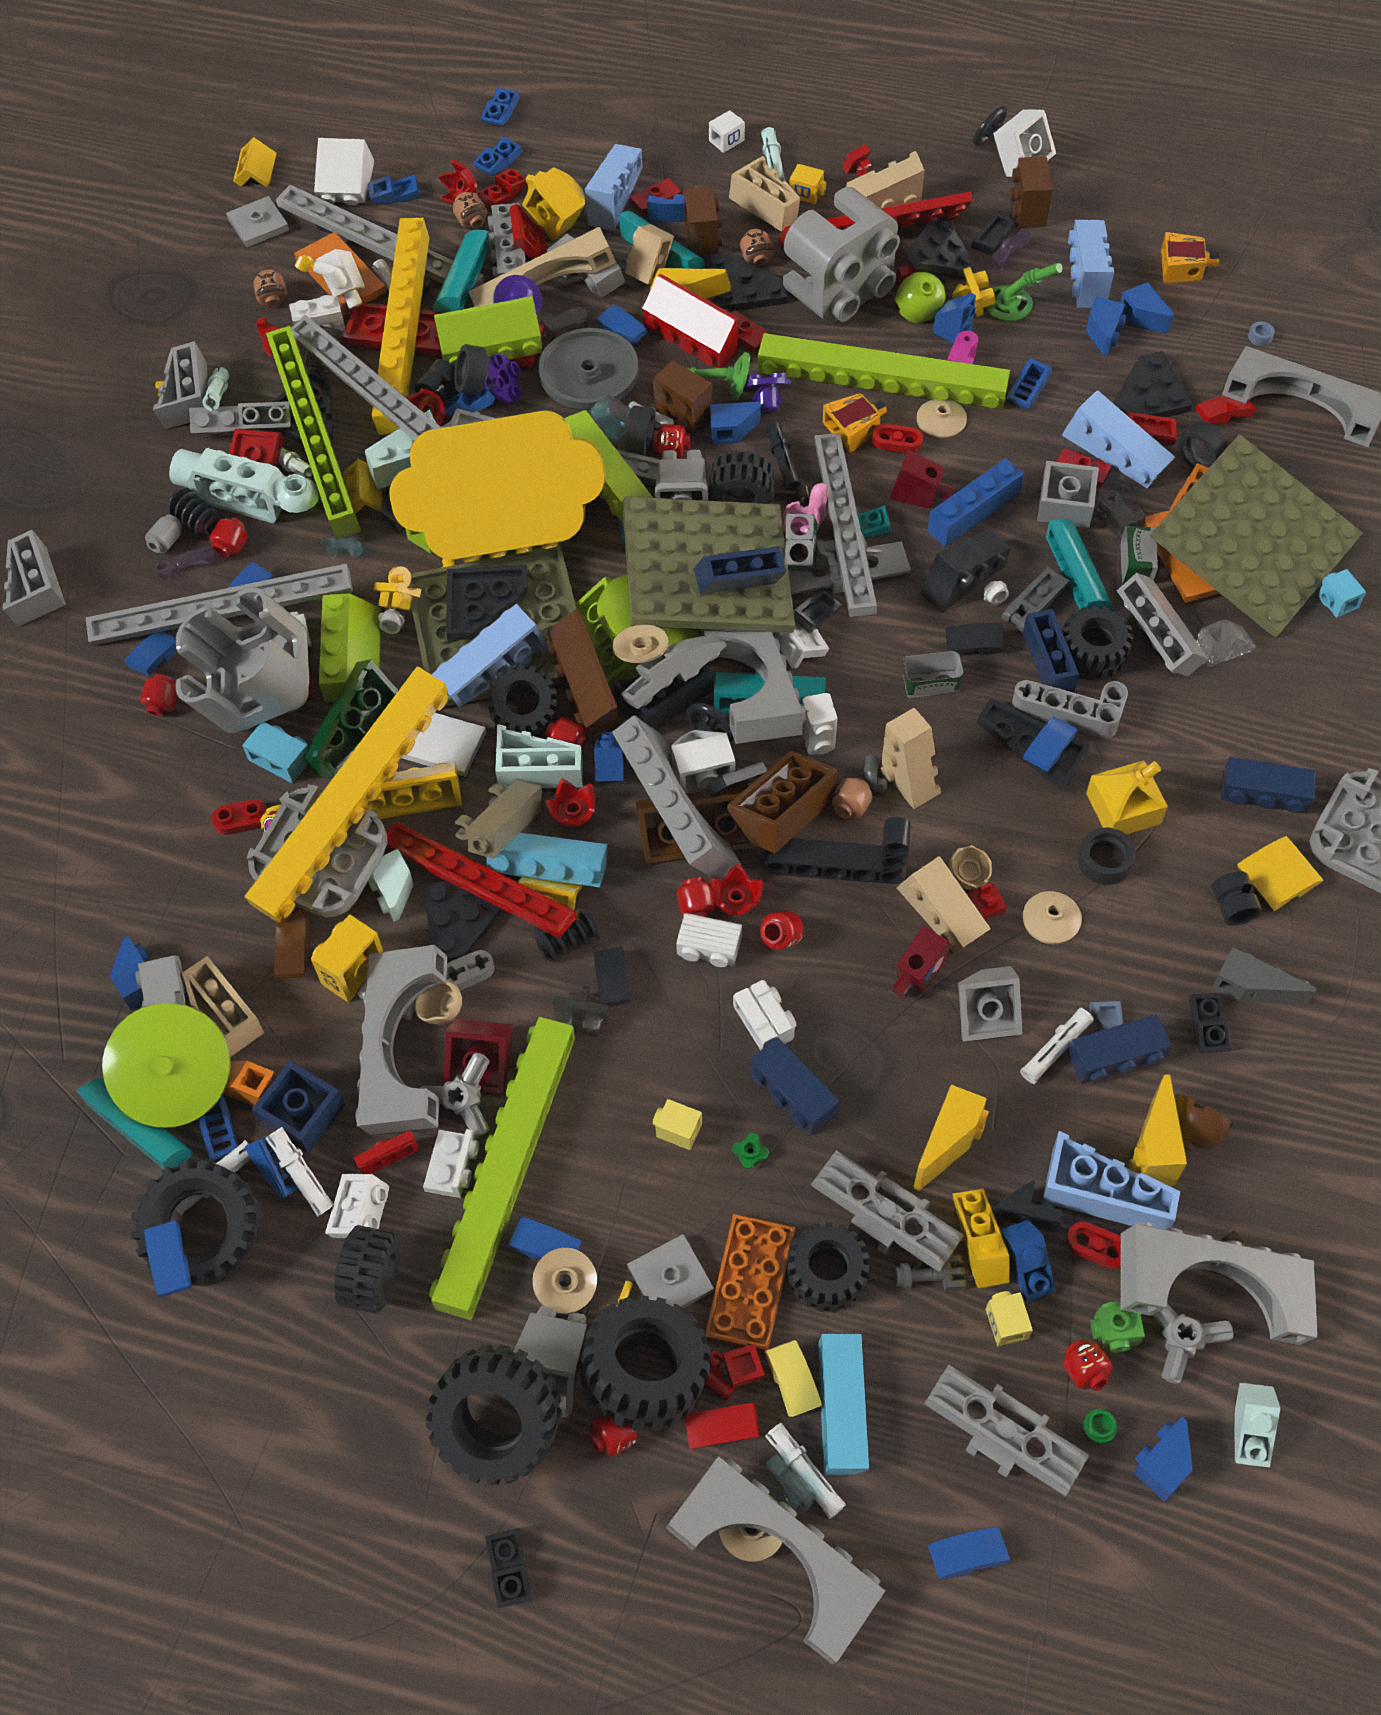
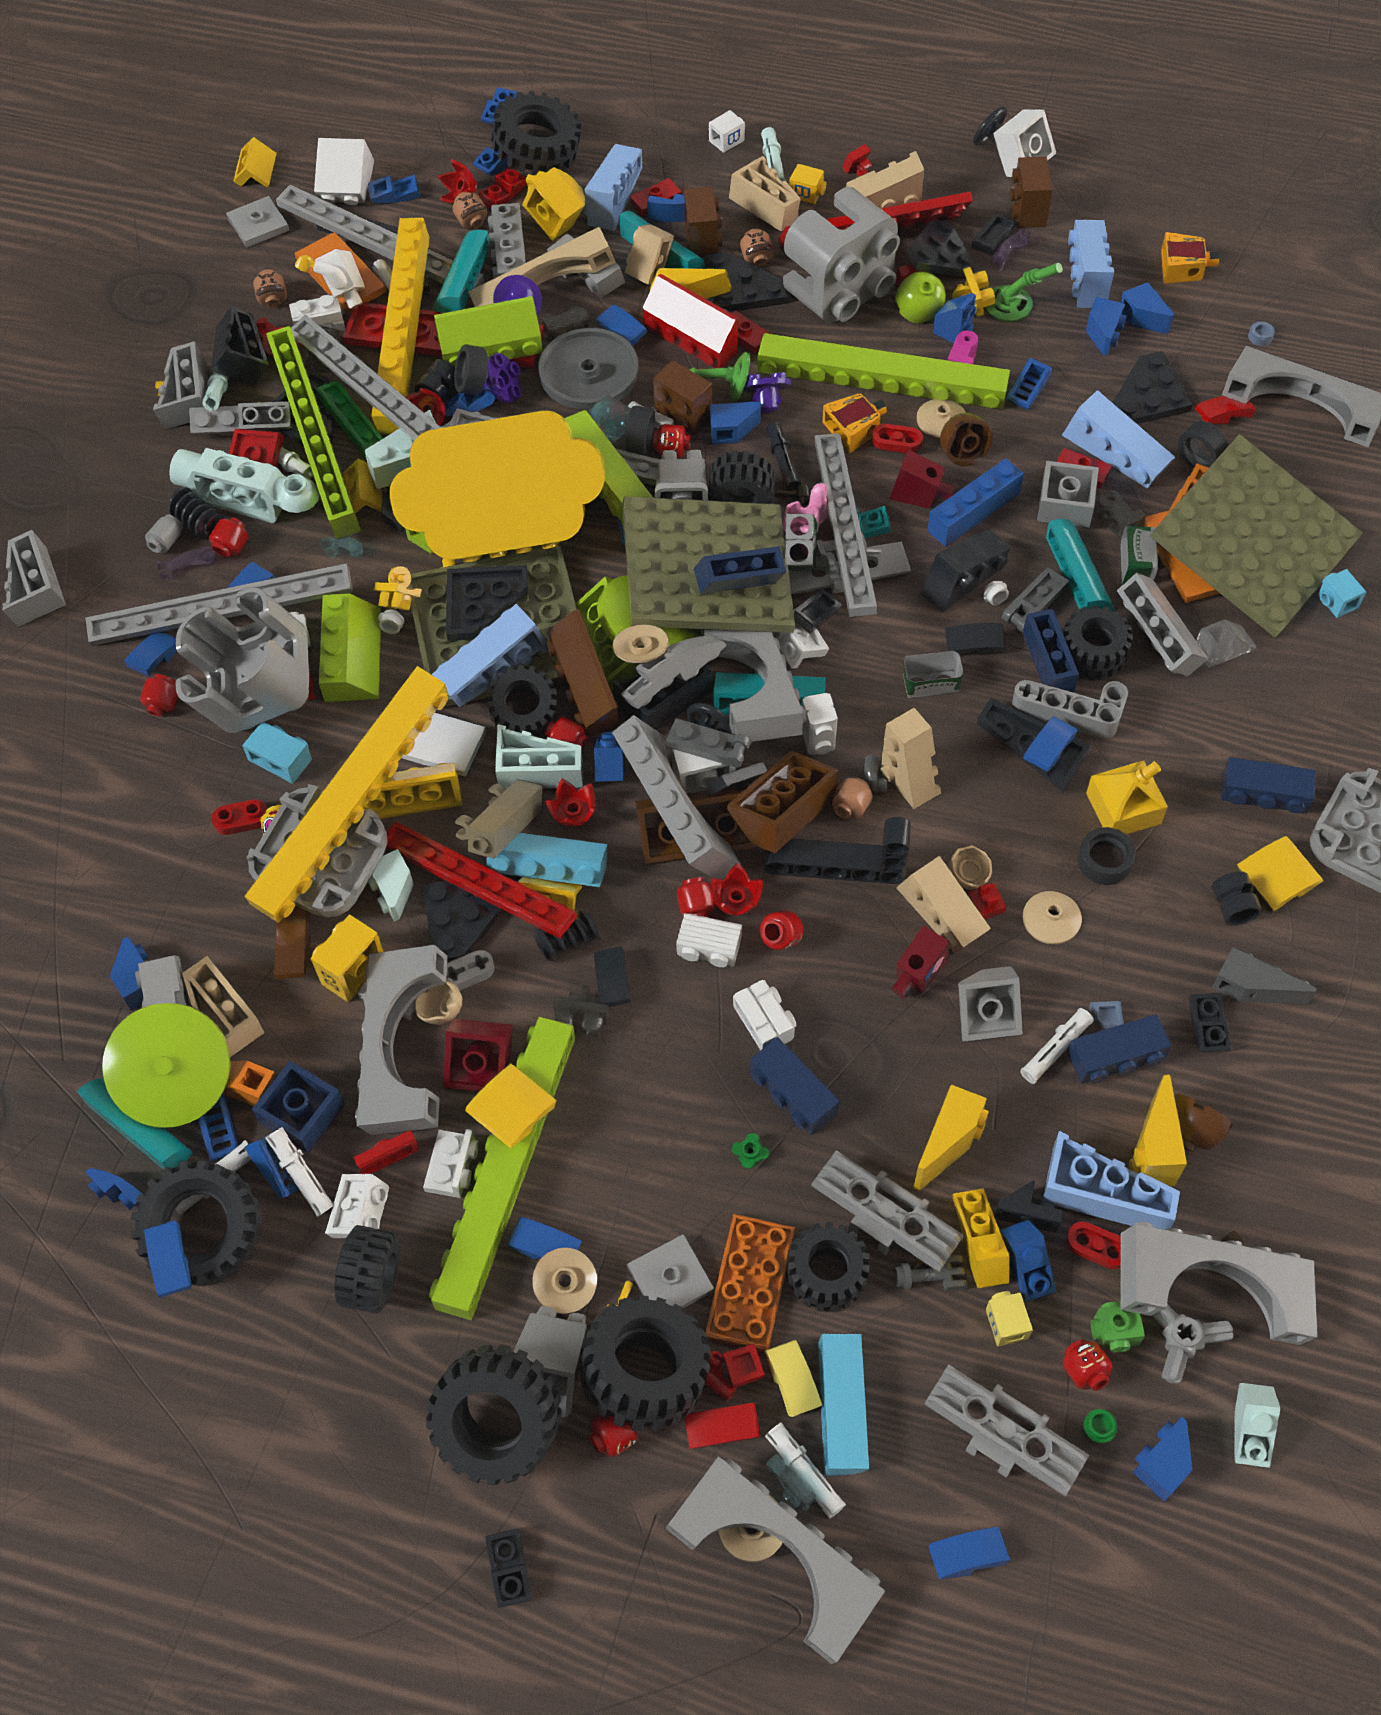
(113, 1187): none -> blue slope
(238, 348): none -> black wedge
(348, 415): none -> green tile
(350, 718): dark green wedge -> none
(468, 1083): light grey bush -> none
(510, 1105): none -> yellow slope
(527, 233): red tile -> none
(531, 151): none -> black tyre
(677, 1124): light yellow brick -> none
(707, 743): none -> dark grey plate
(965, 438): none -> reddish brown cylinder
(1159, 428): red plate -> none

